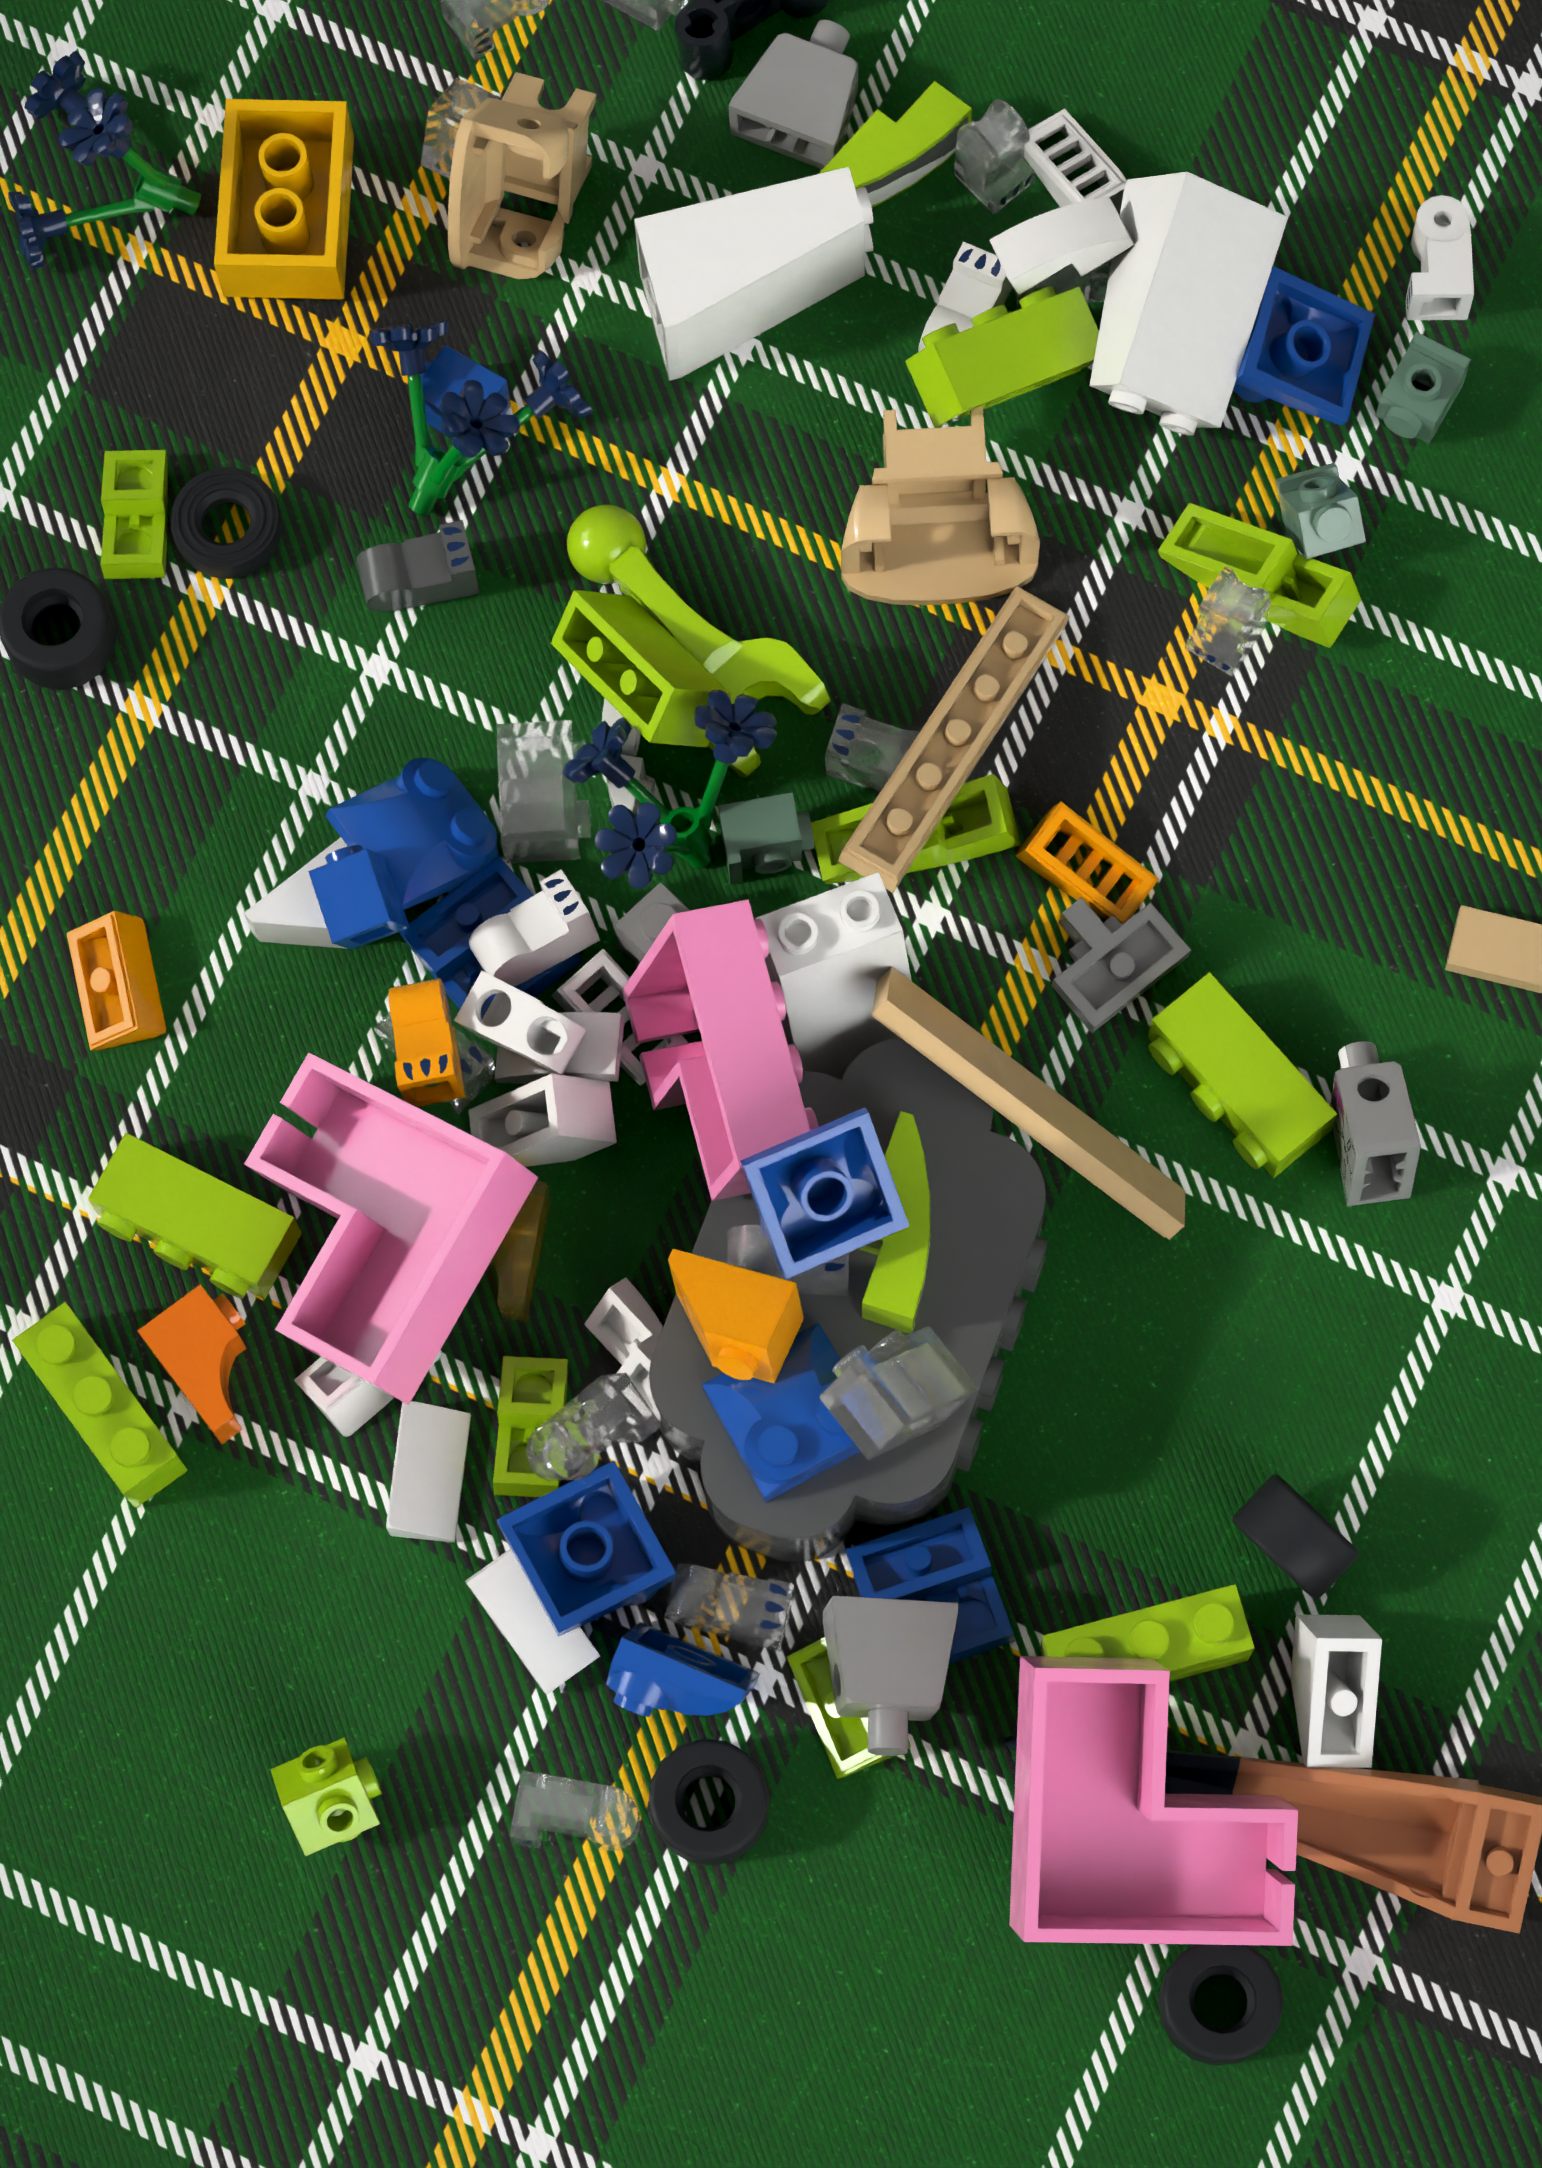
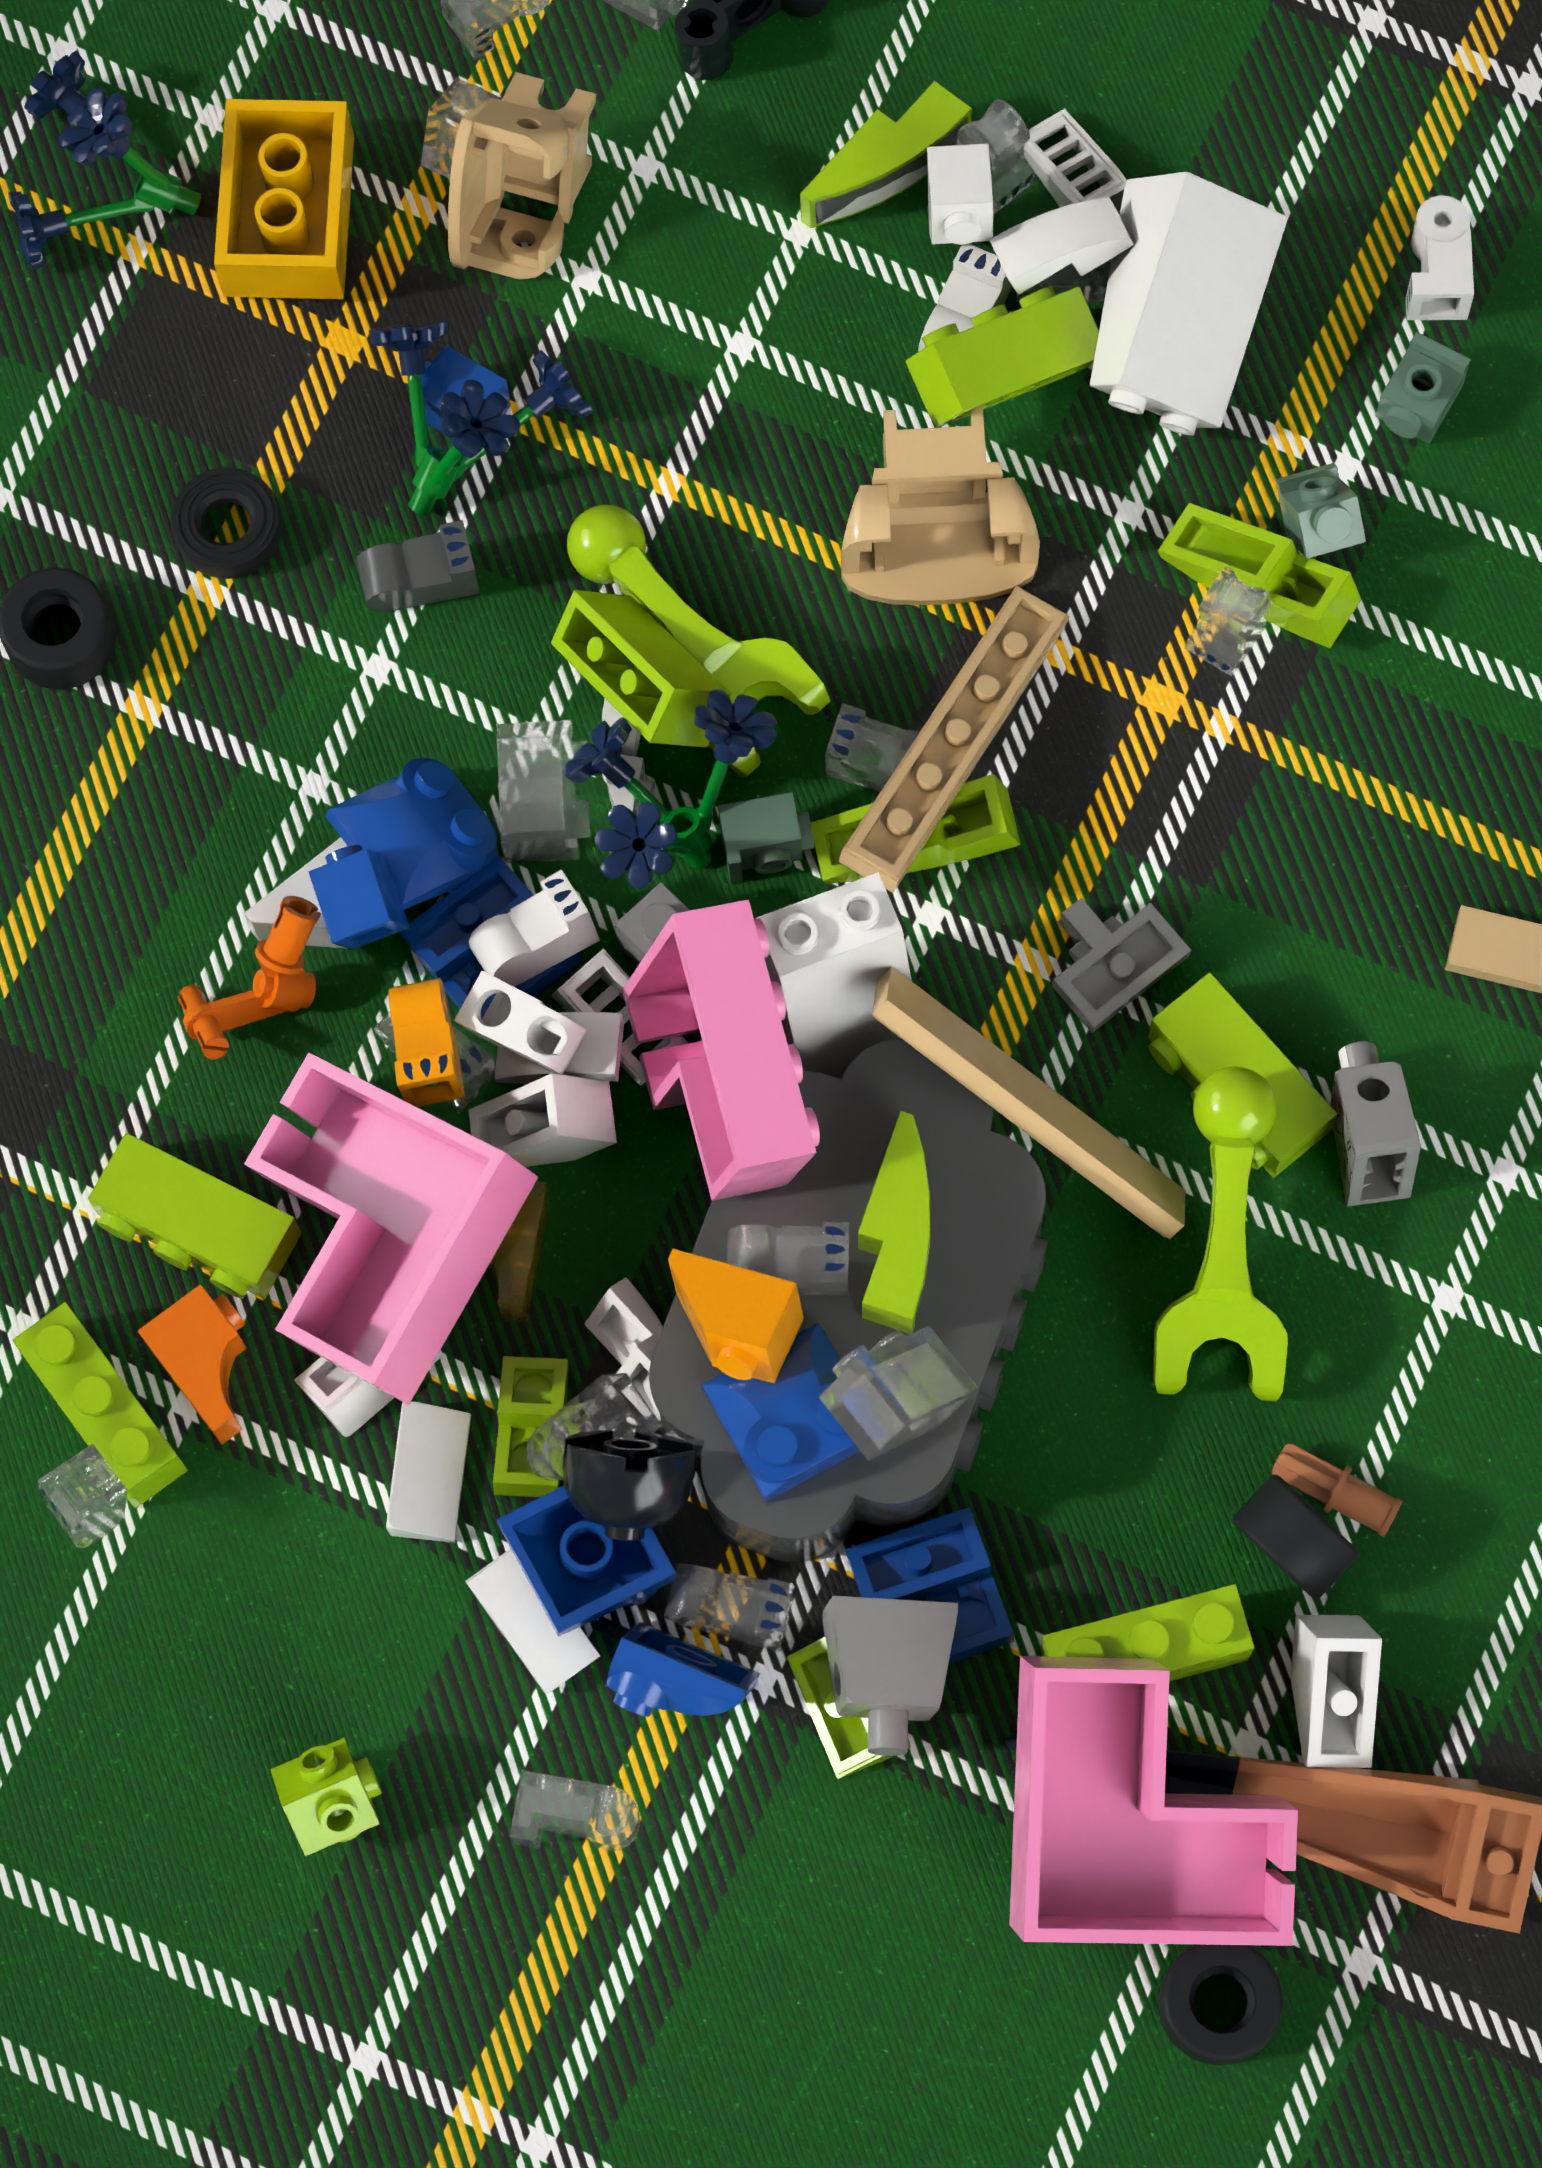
(85, 1497): none -> clear leg
(116, 981): light orange slope -> none
(134, 514): lime slope -> none
(277, 987): none -> orange pin
(627, 1480): none -> black cylinder
(694, 1762): black tyre -> none
(749, 262): white slope -> none
(799, 96): light grey torso -> none
(824, 1193): blue slope -> none
(959, 194): none -> white slope
(1100, 848): light orange slope -> none
(1234, 1113): none -> lime piece
(1304, 349): blue slope -> none
(1336, 1488): none -> nougat axle

